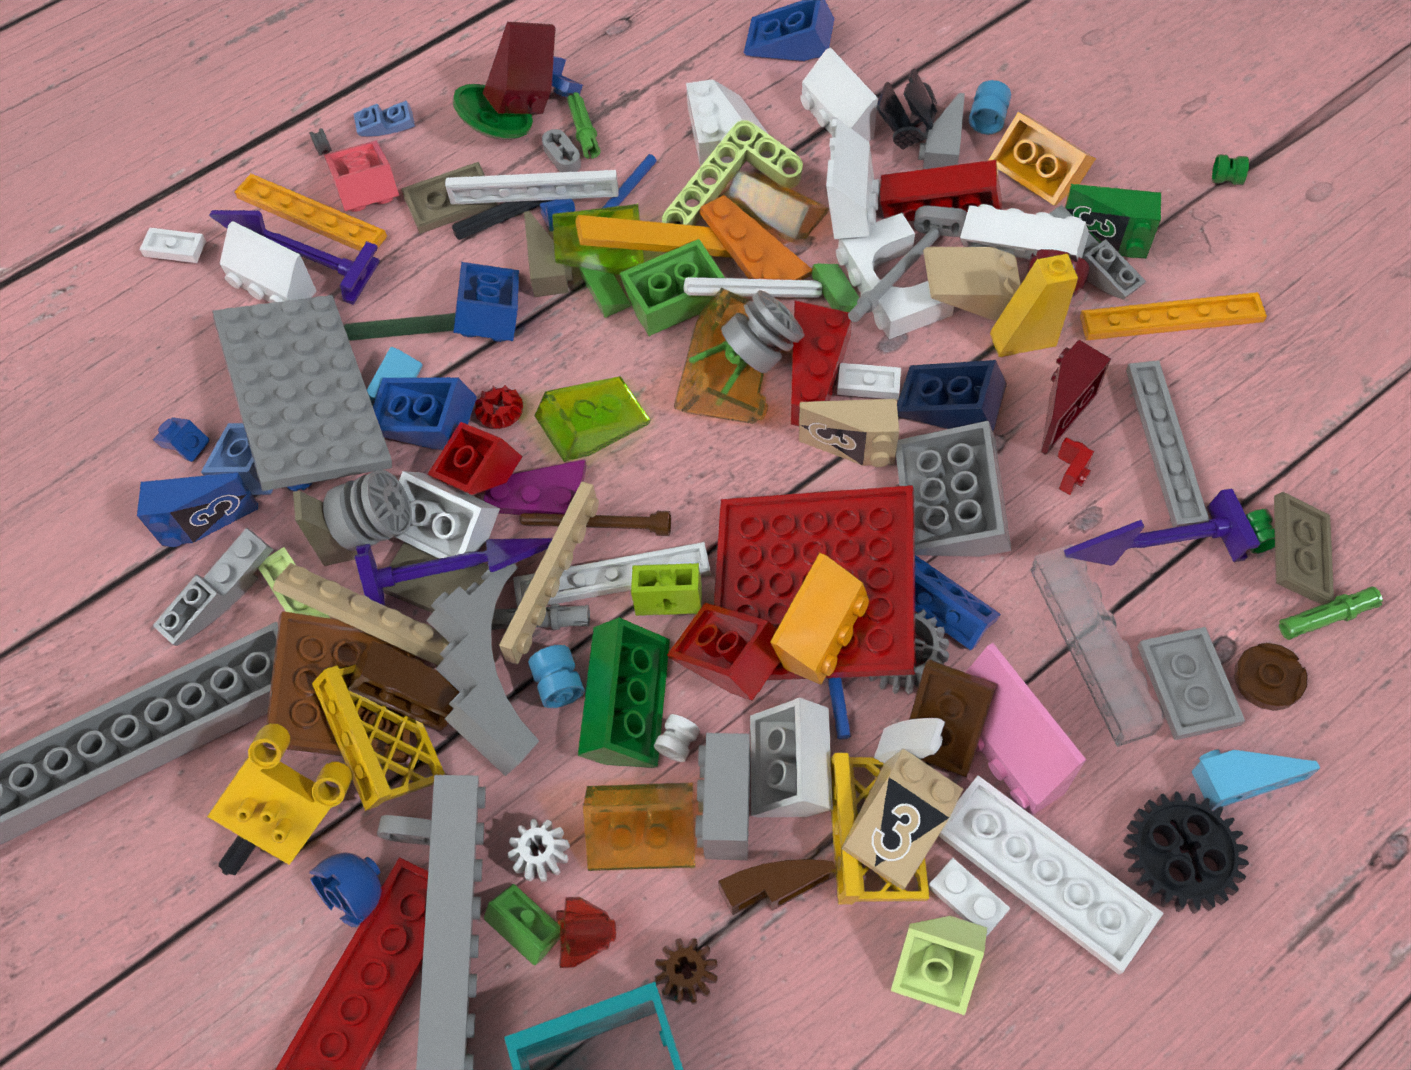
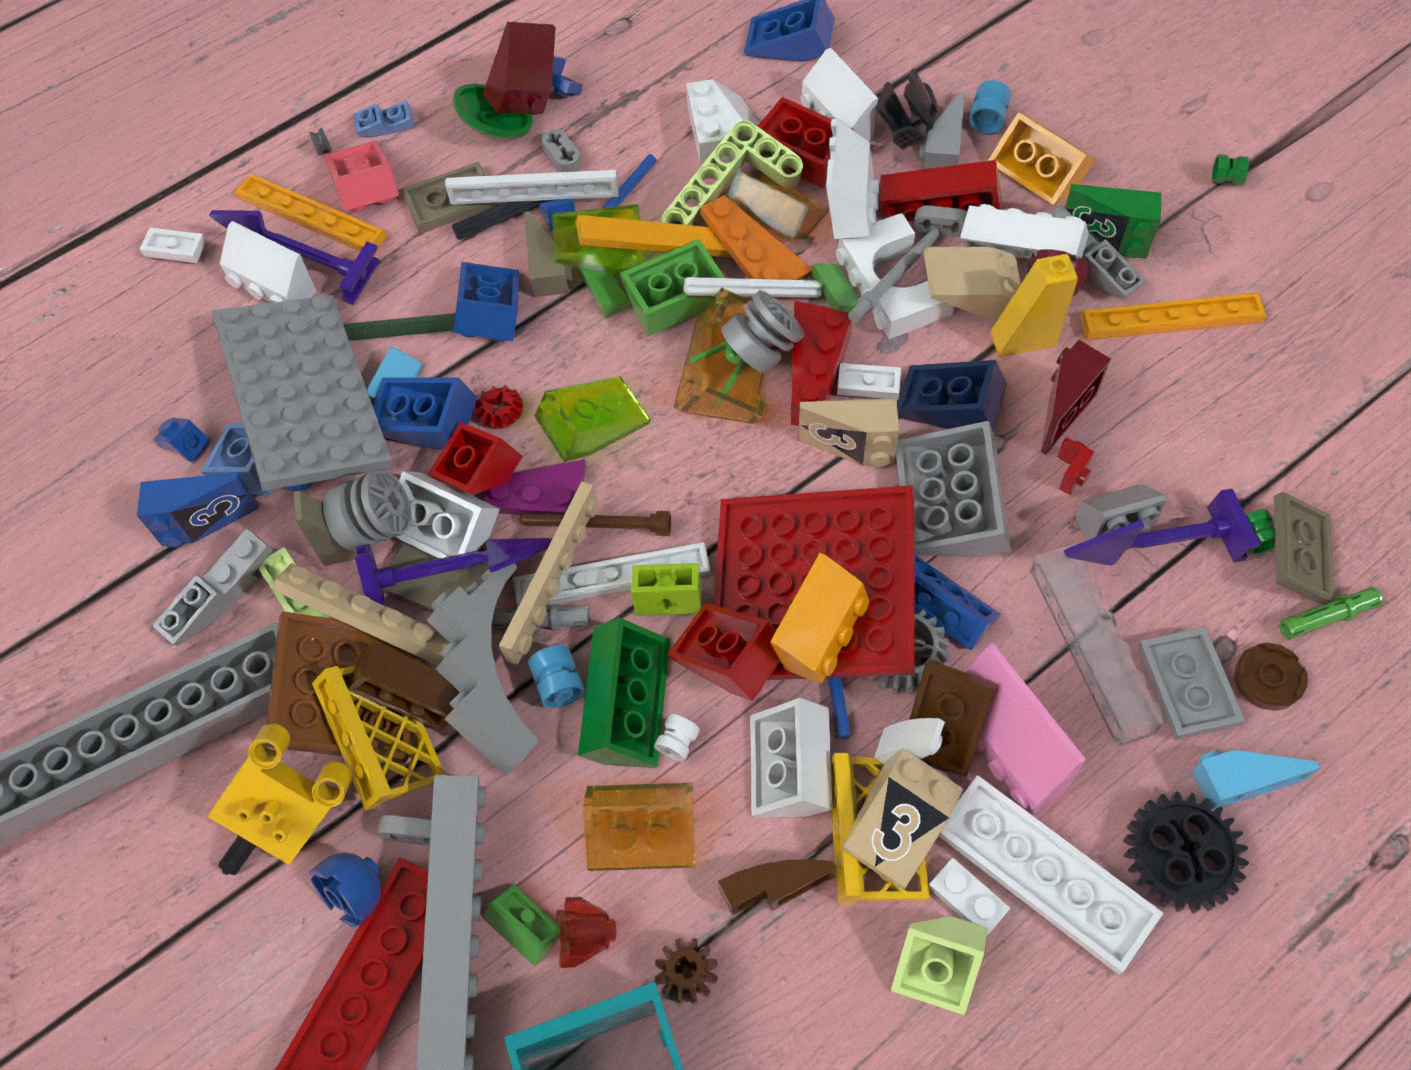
(532, 838): white gear -> none
(585, 133): bright green axle -> none
(724, 796): light grey brick -> none
(804, 134): none -> red slope
(1119, 509): none -> light grey slope
(1166, 444): light grey plate -> none

